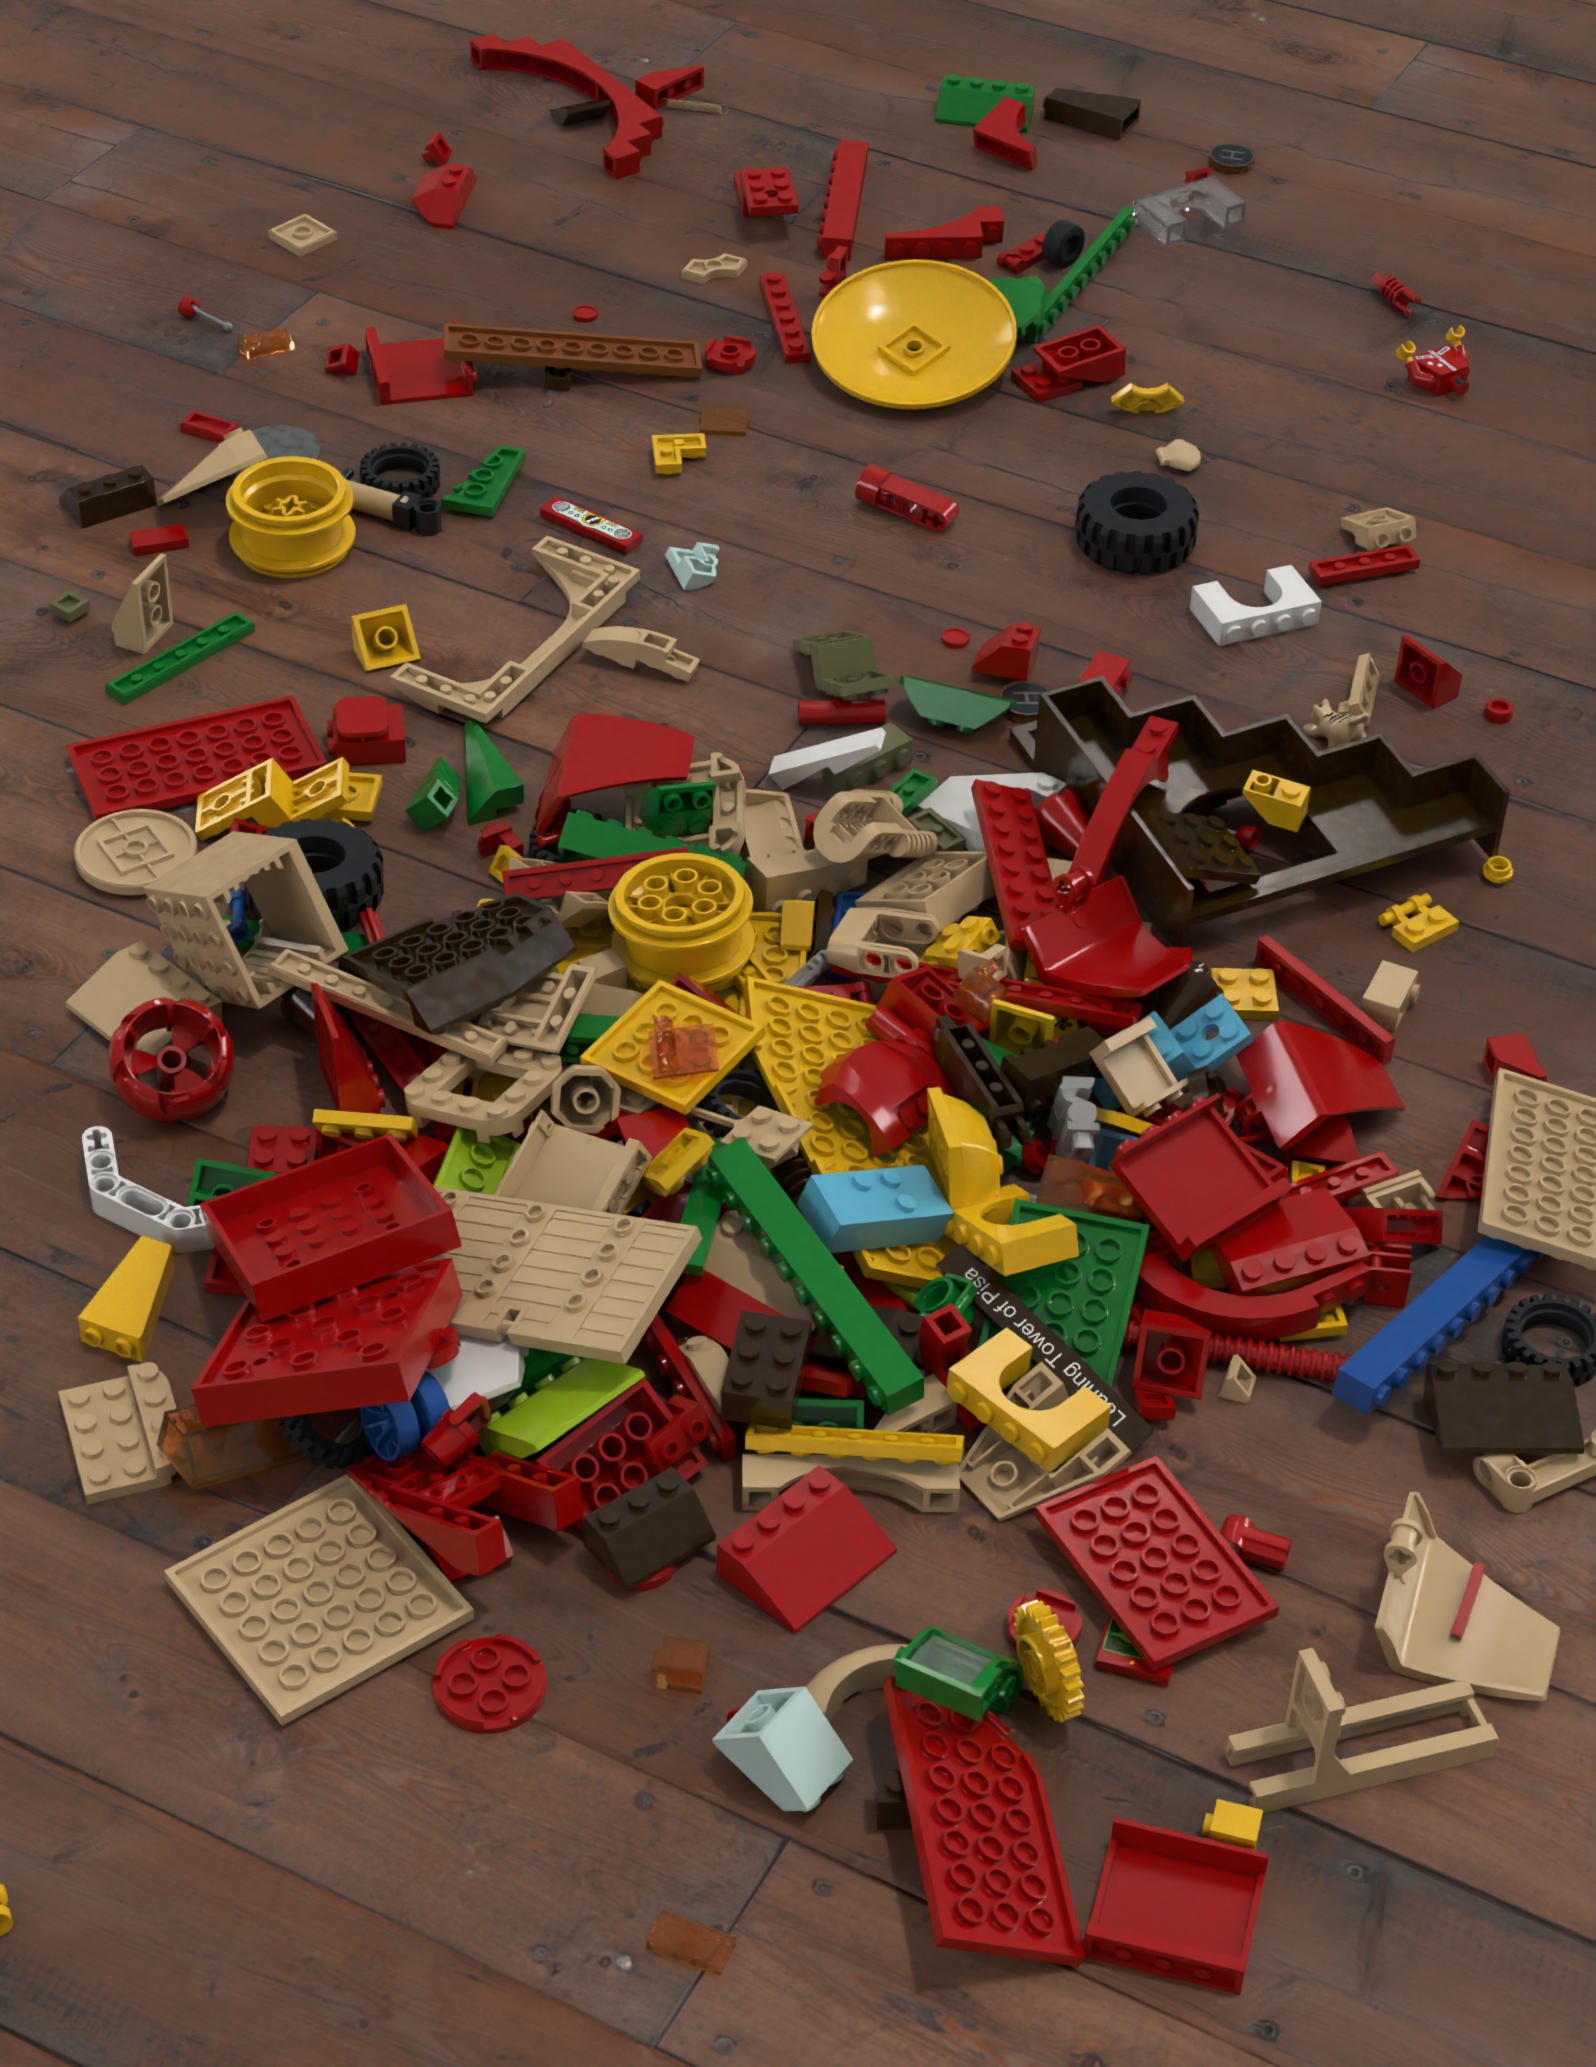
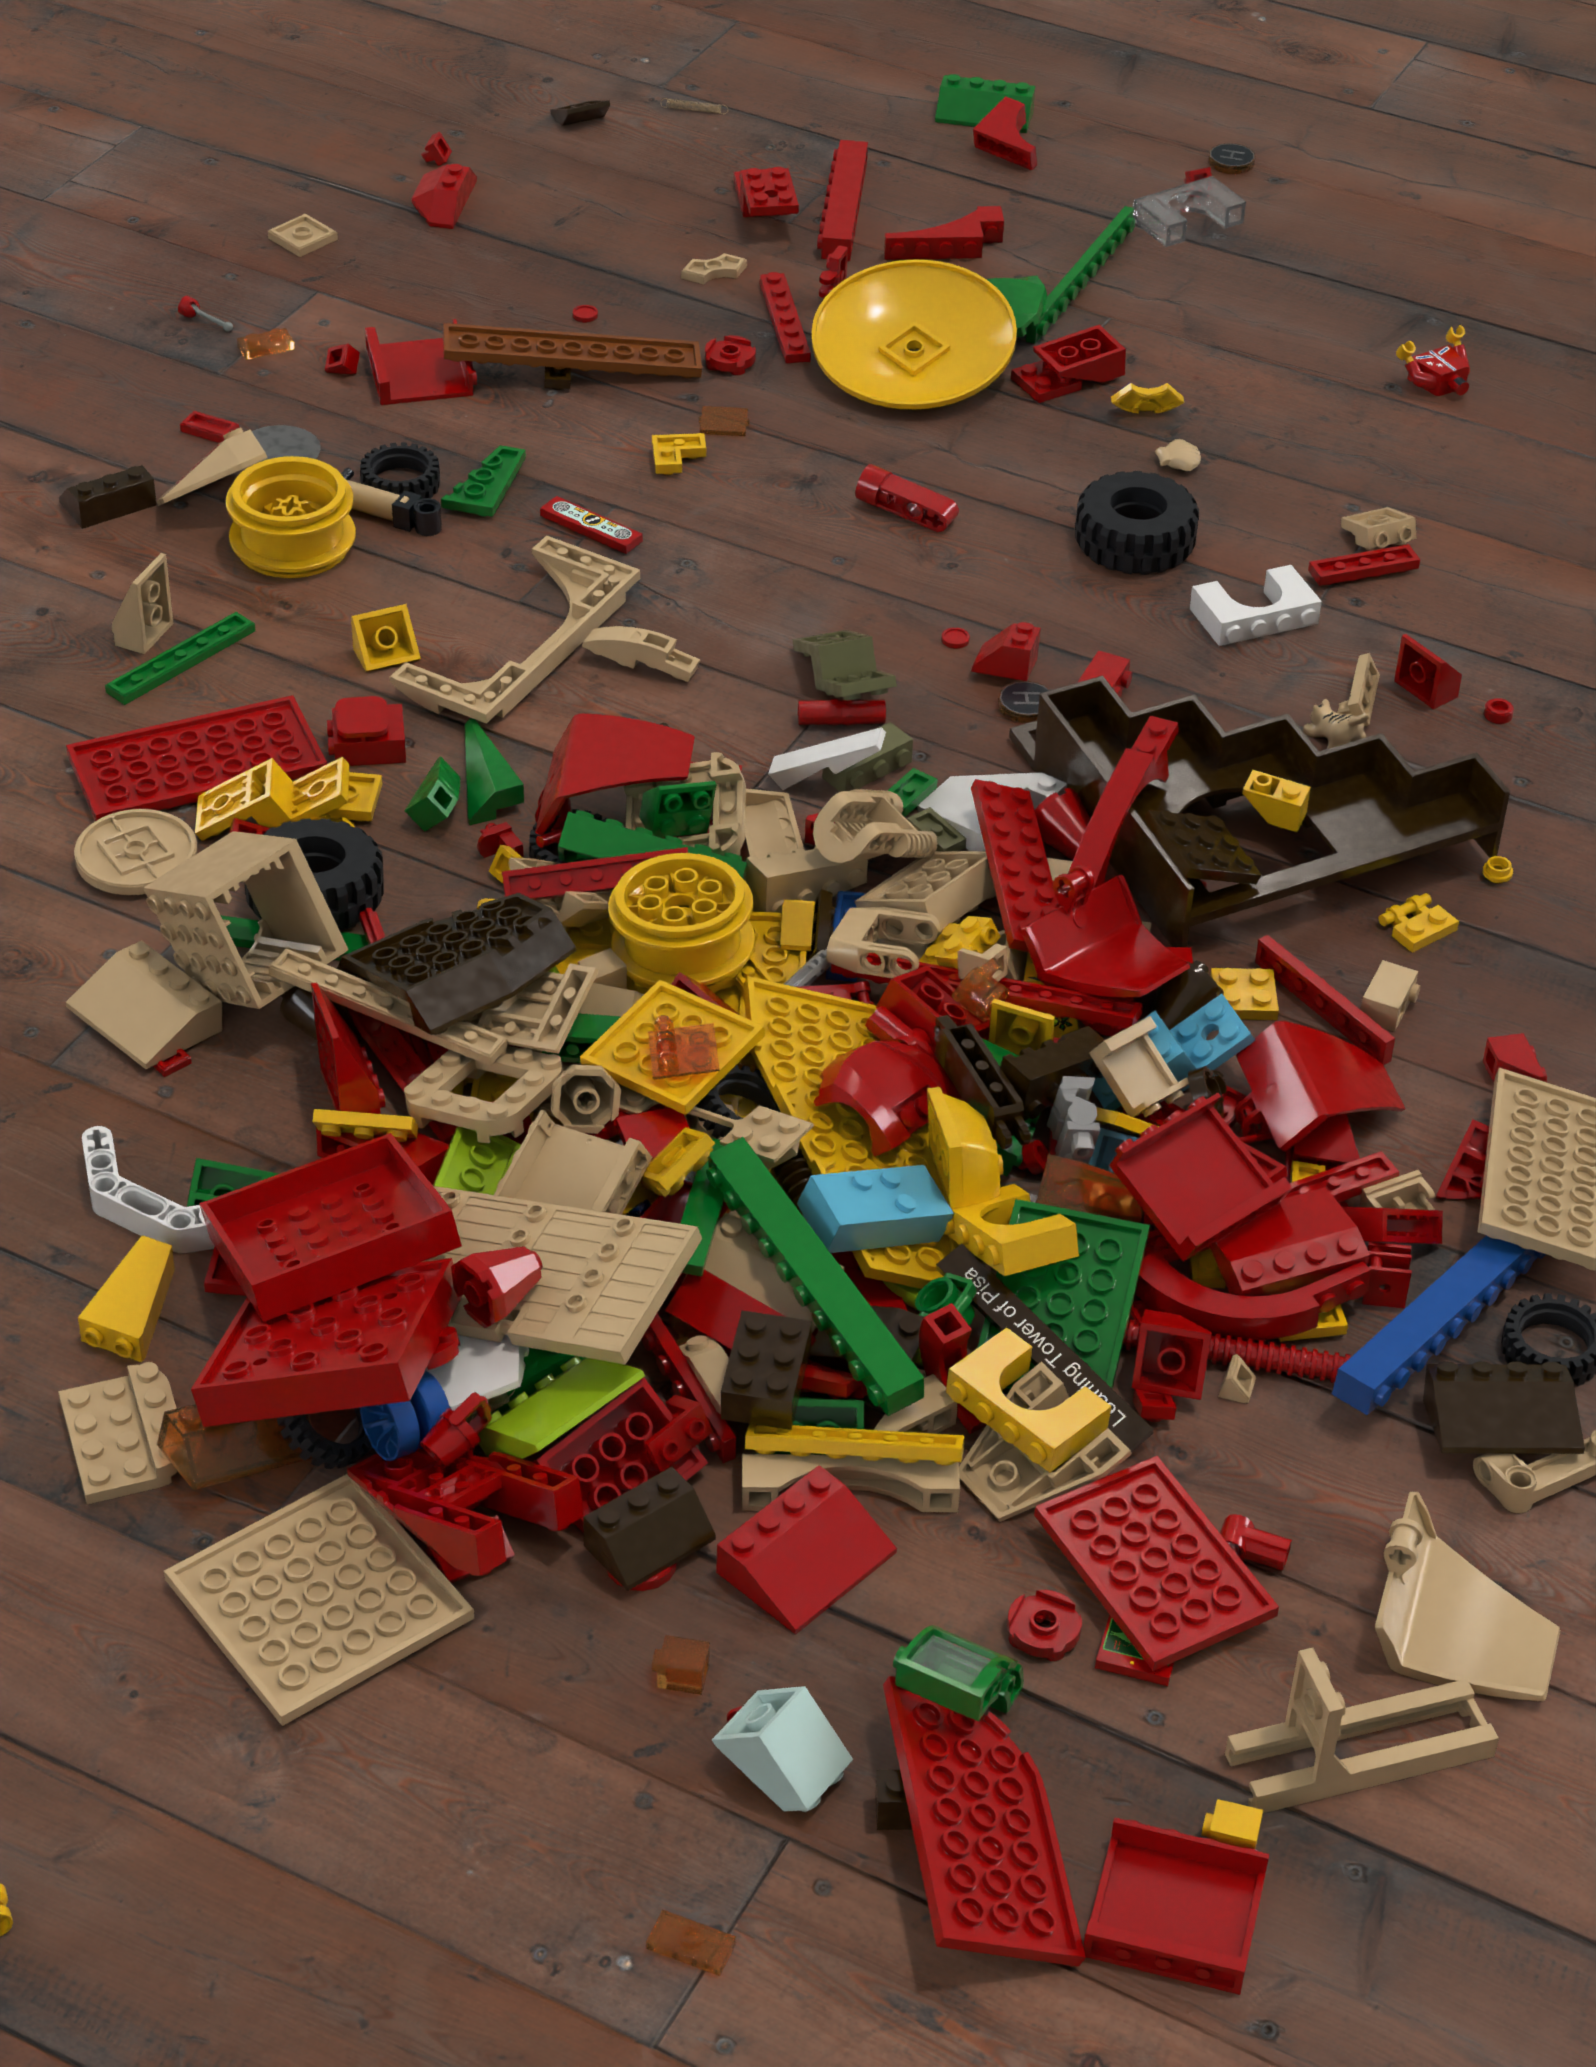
(69, 606): olive plate -> none
(158, 539): red tile -> none
(189, 1092): red wheel -> none
(239, 927): blue bar -> none
(281, 1147): red plate -> none
(489, 1684): red tile -> none
(495, 1281): none -> red cone
(562, 62): red arch -> none
(669, 84): red slope -> none
(694, 567): light aqua slope -> none
(854, 1672): tan brick -> none
(954, 704): green wedge -> none
(1023, 255): red plate -> none
(1048, 1660): yellow gear -> none
(1063, 243): black tyre -> none
(1093, 112): dark brown slope -> none
(1247, 837): red hinge -> none
(1396, 292): red hinge -> none
(1468, 1600): red piece -> none

